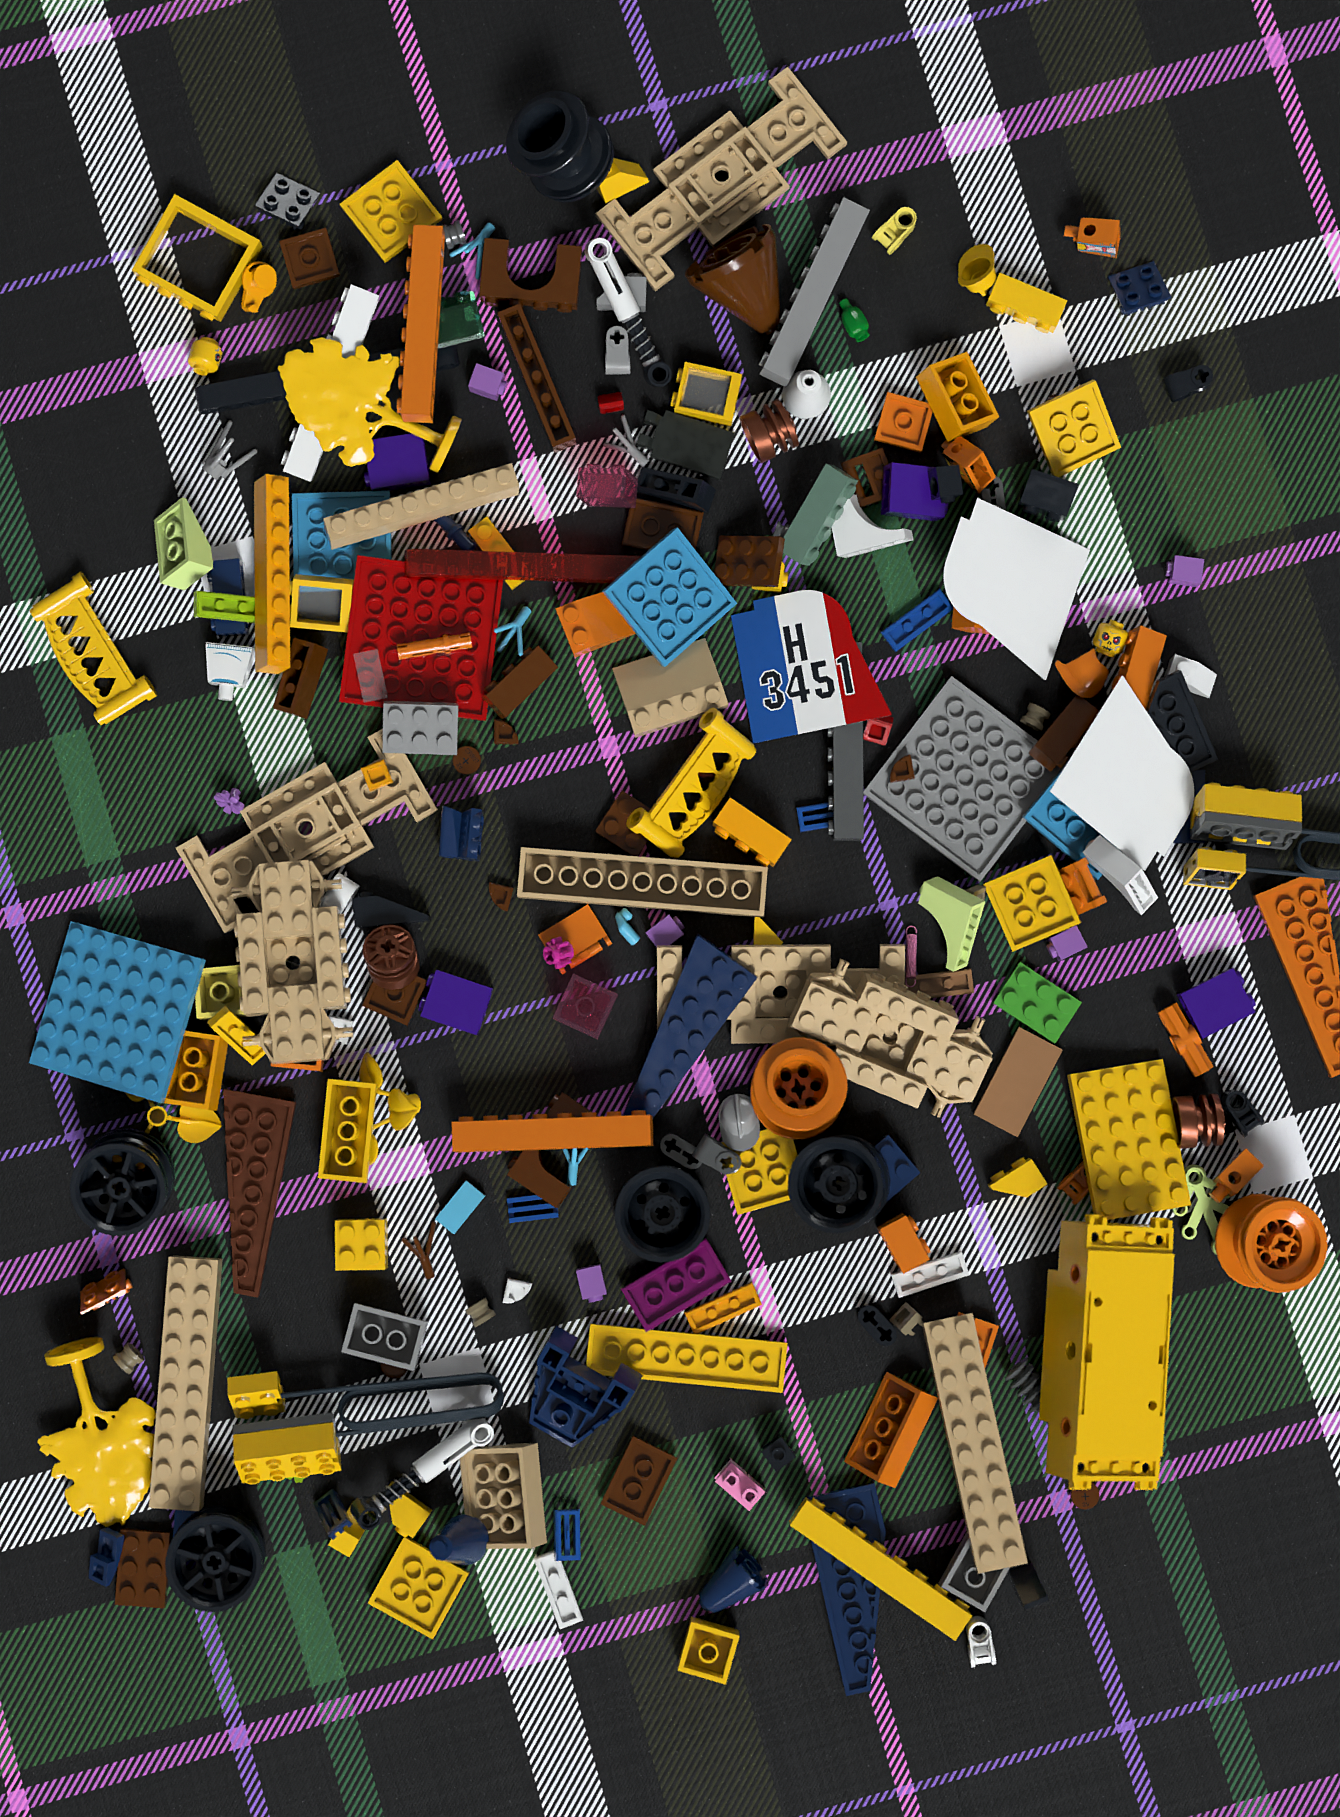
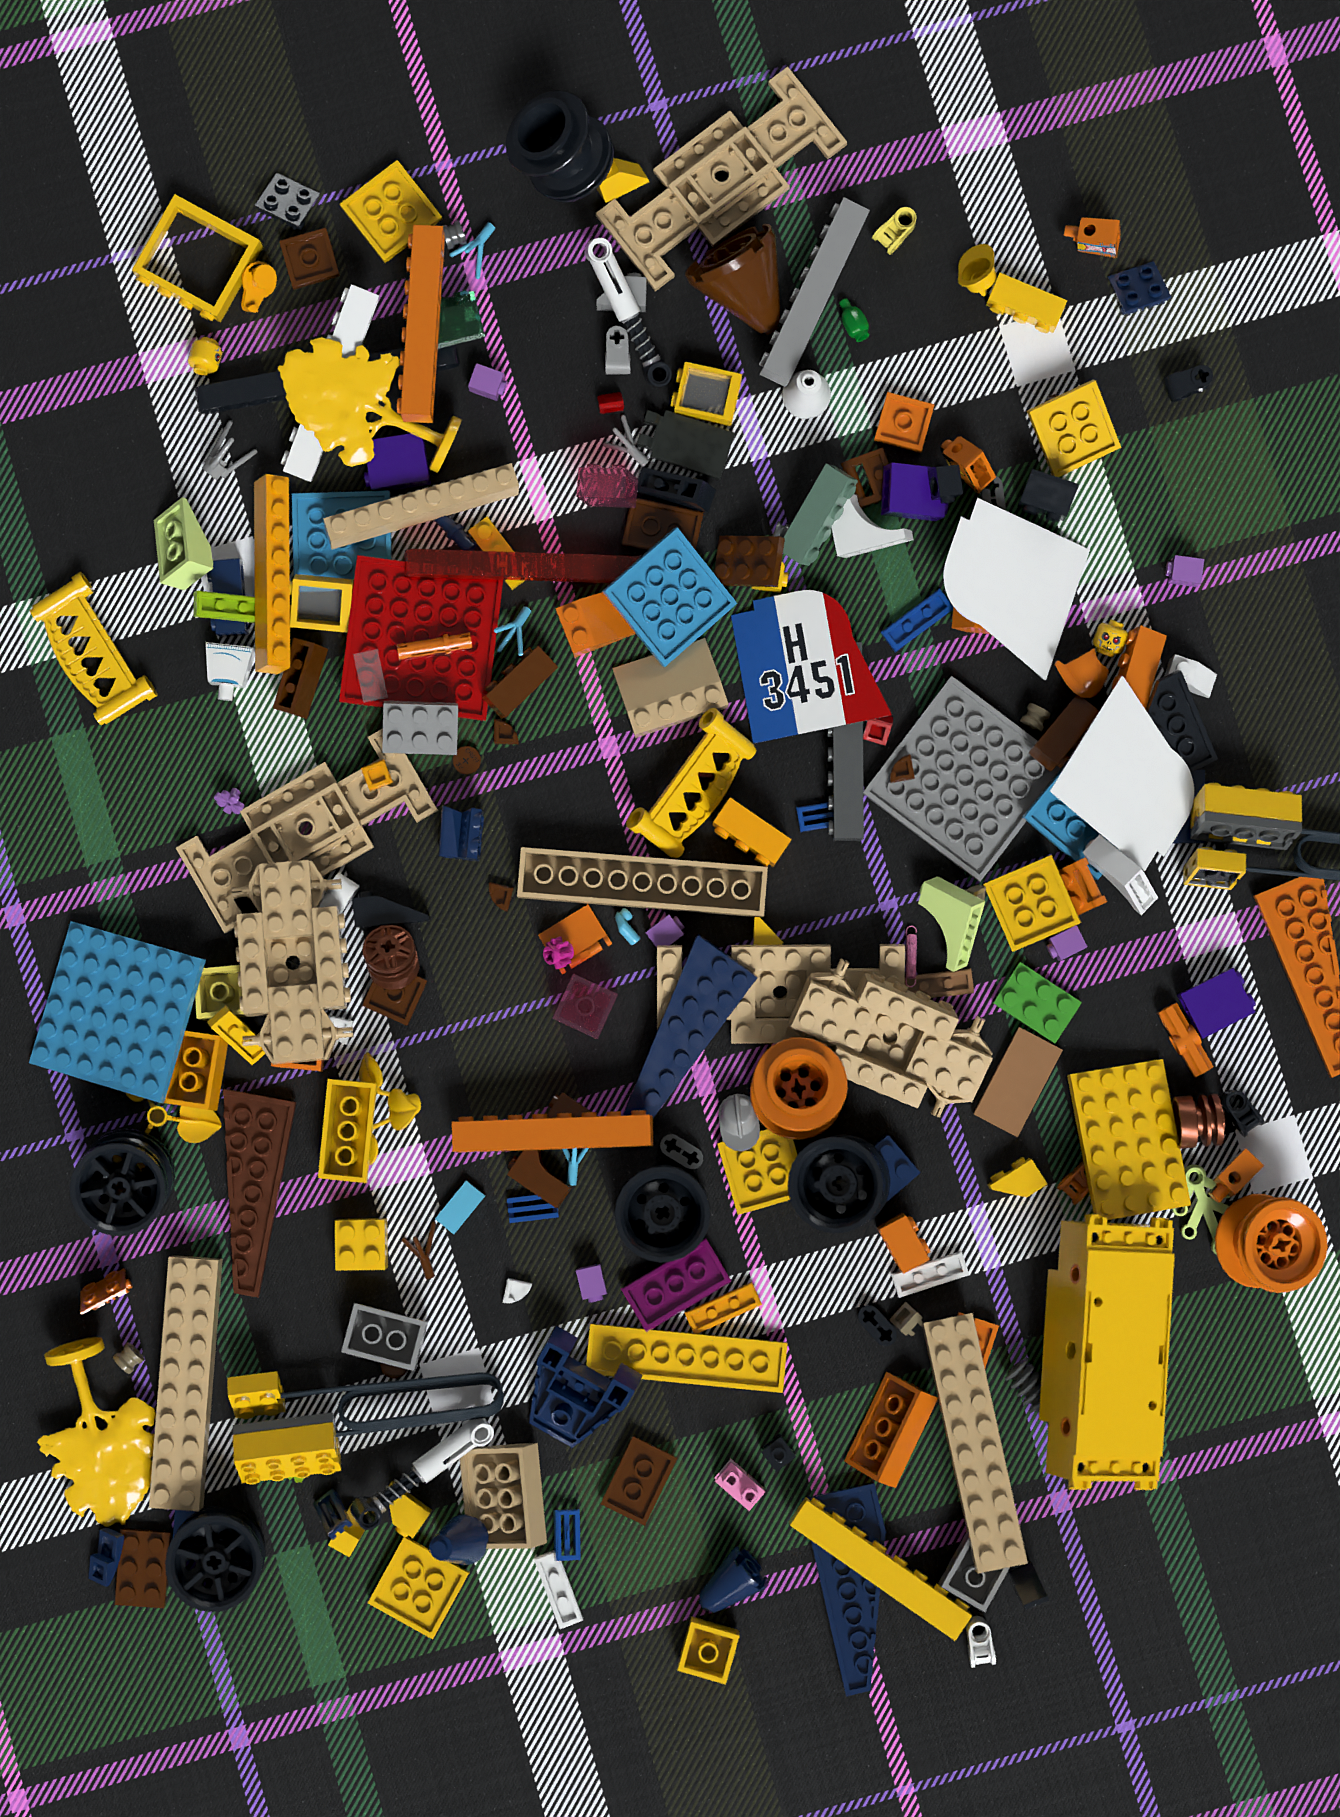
(455, 1002): dark purple brick -> none
(480, 1312): dark tan wheel -> none
(537, 378): reddish brown brick -> none
(559, 293): reddish brown arch -> none
(614, 826): reddish brown plate -> none
(713, 1154): dark grey piece -> none
(769, 430): copper wheel -> none
(957, 396): light orange brick -> none
(1085, 1498): reddish brown piece -> none

